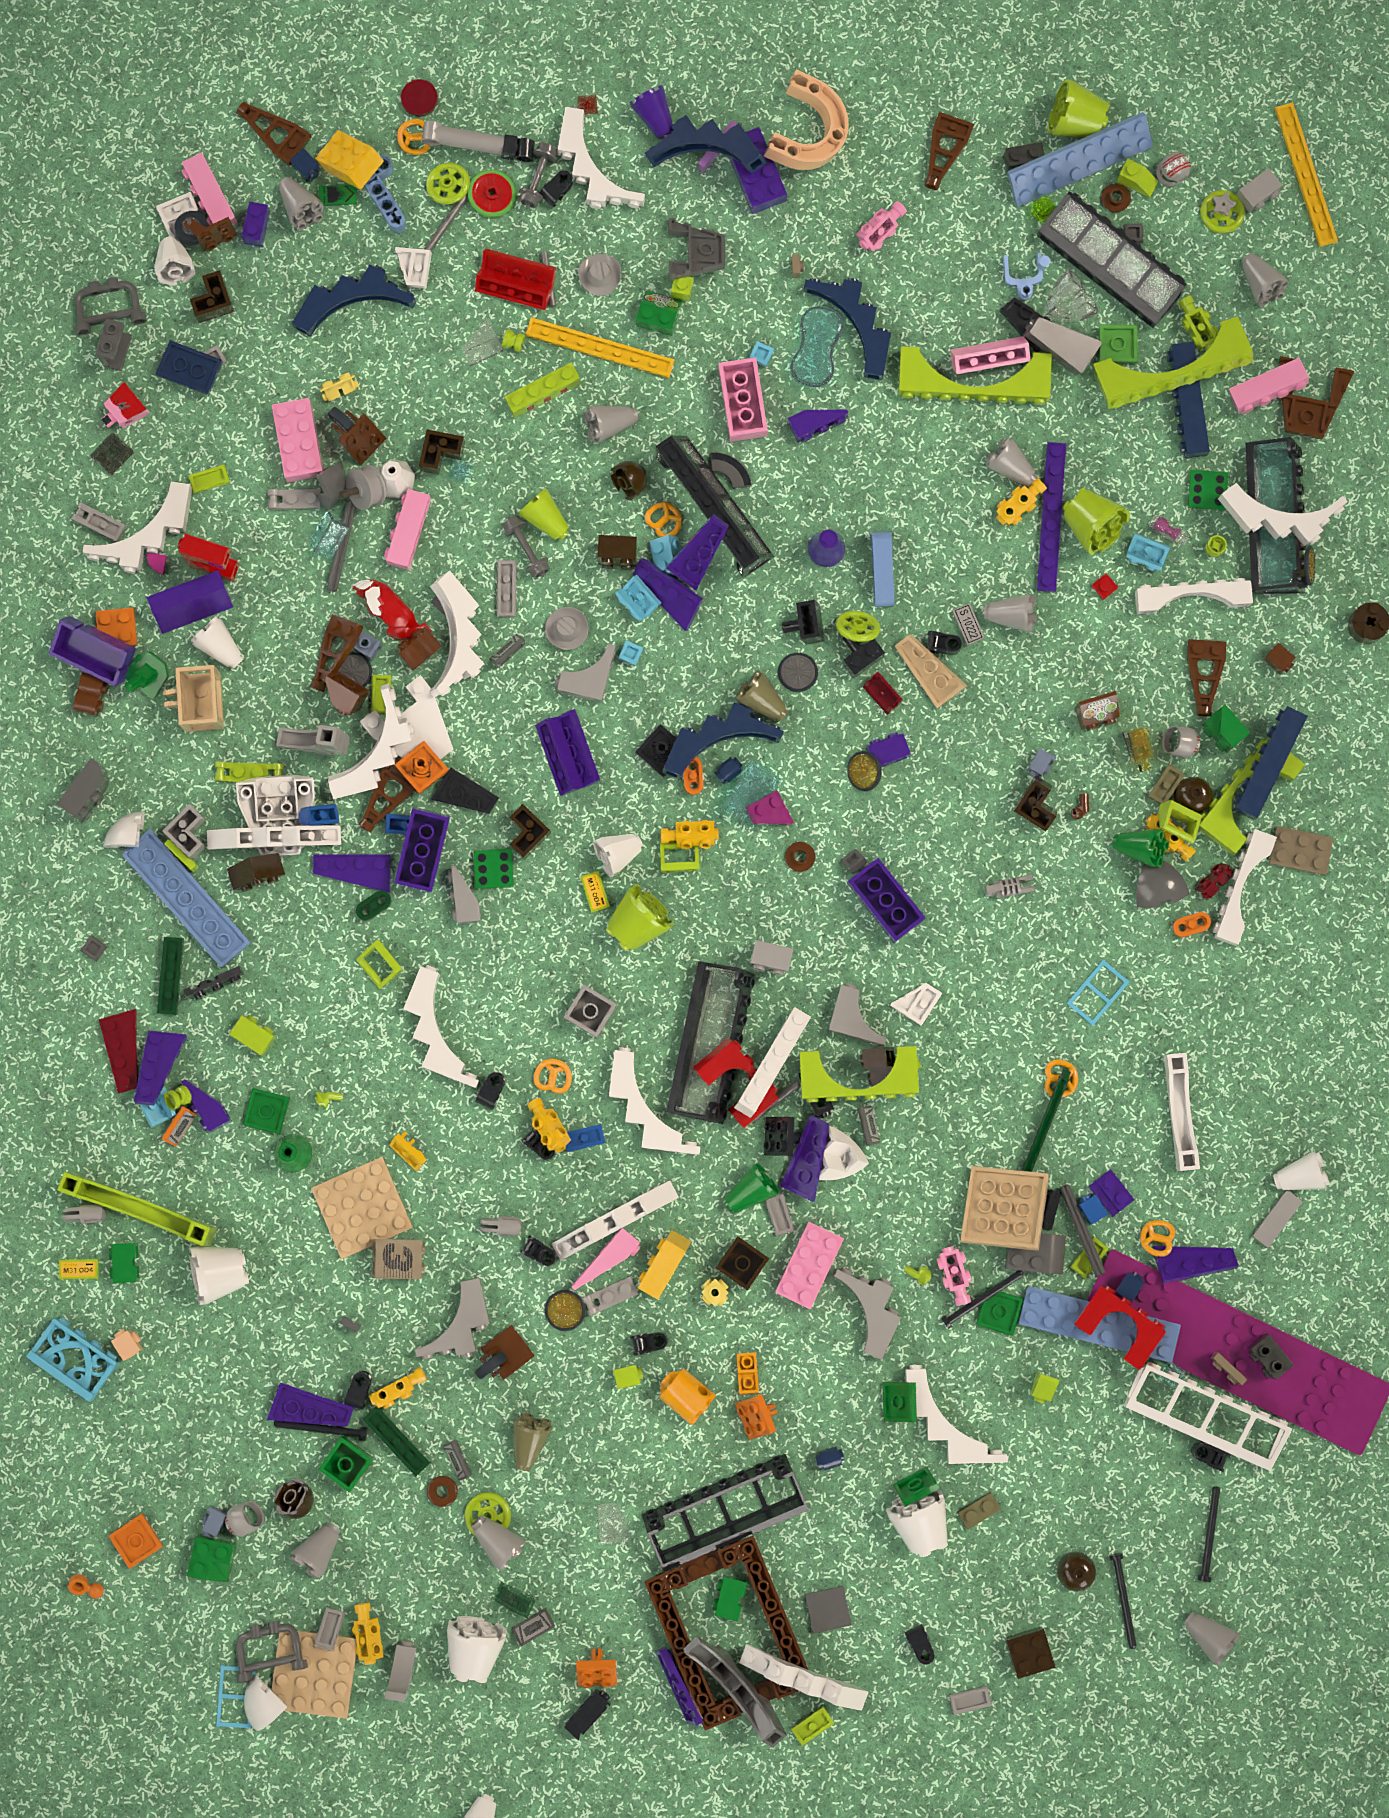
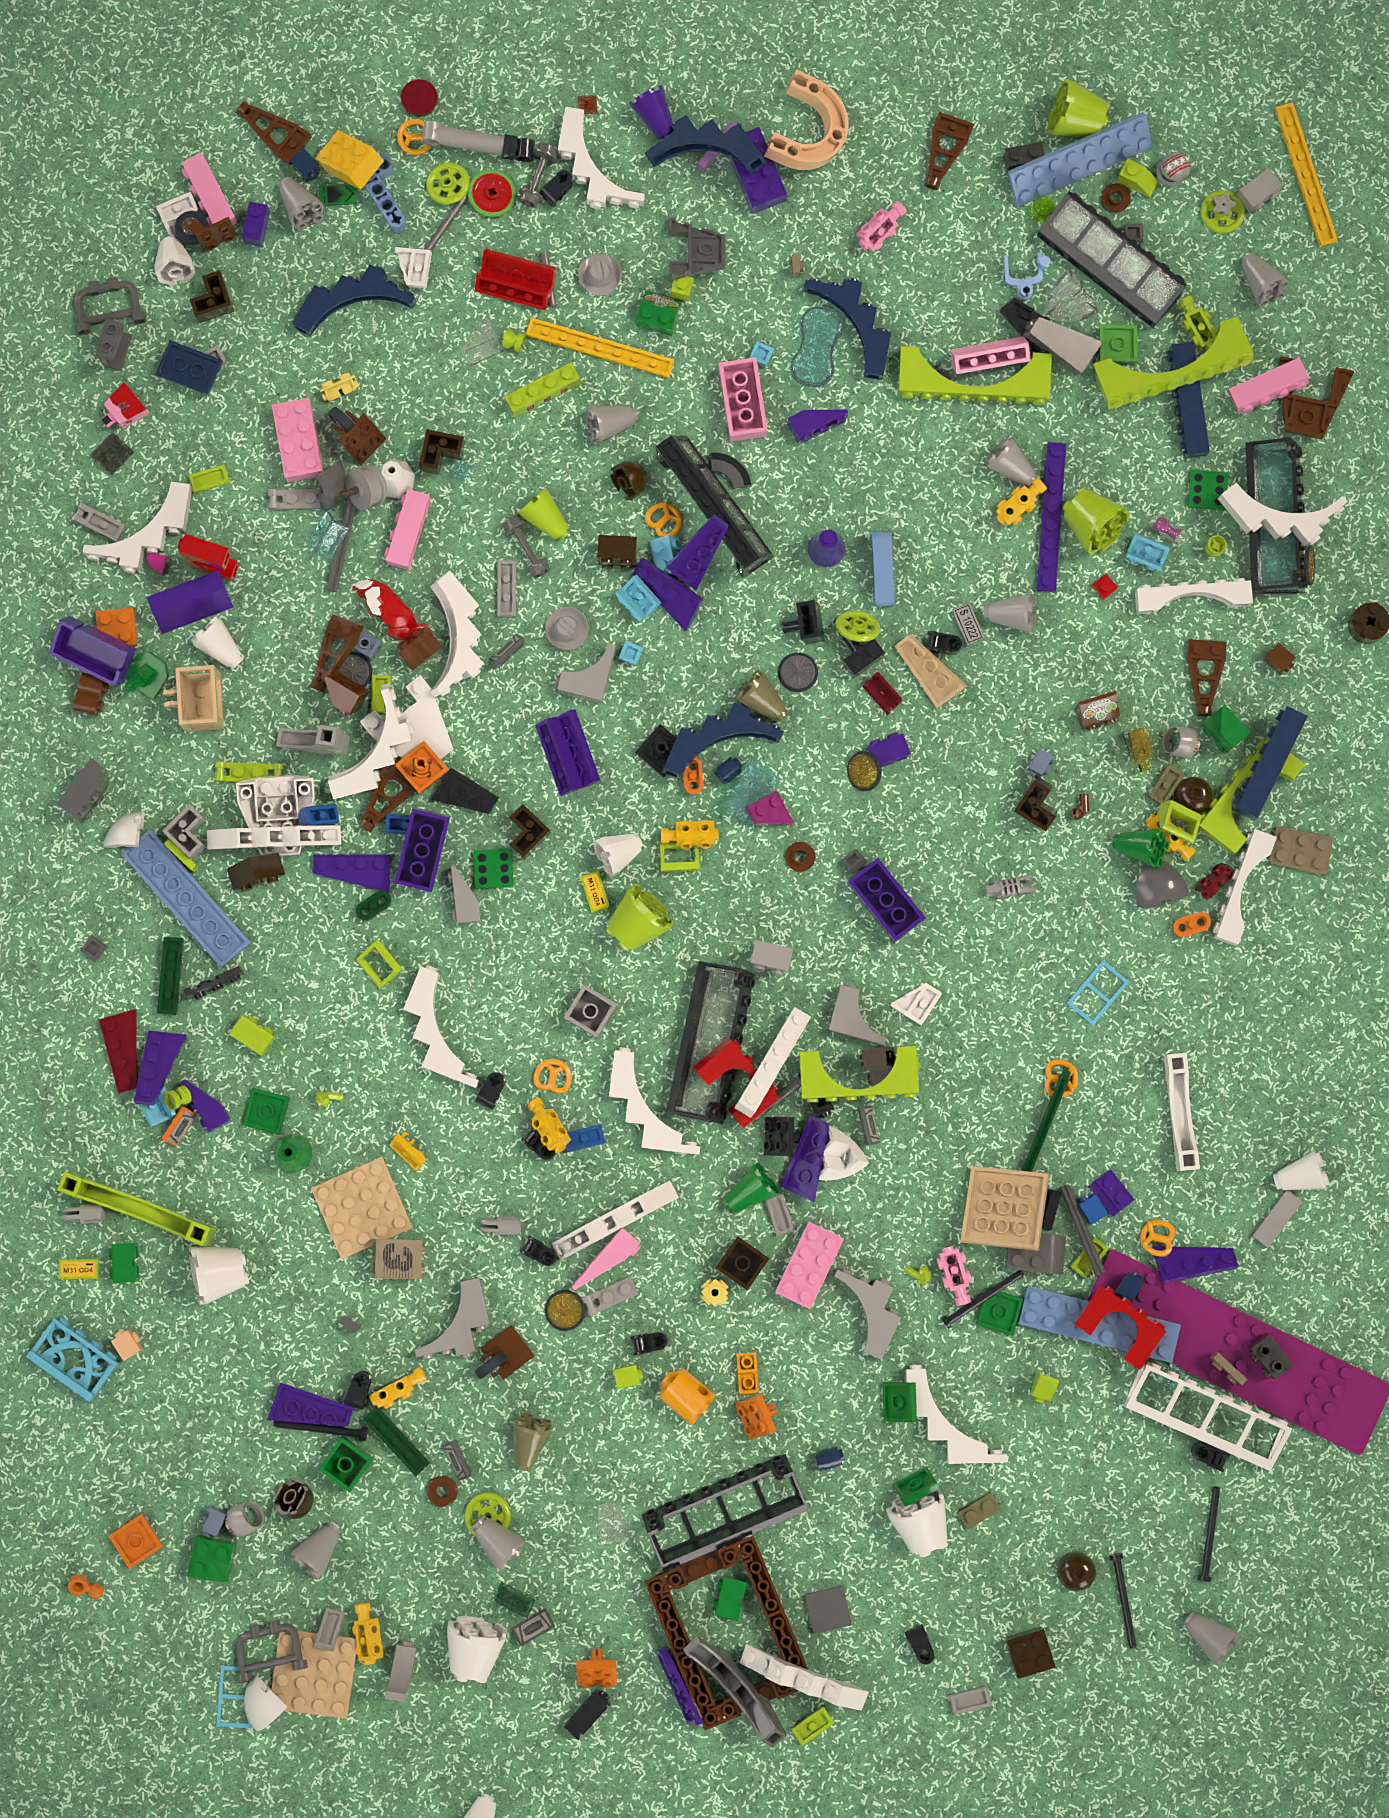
(663, 1264): yellow wedge -> none

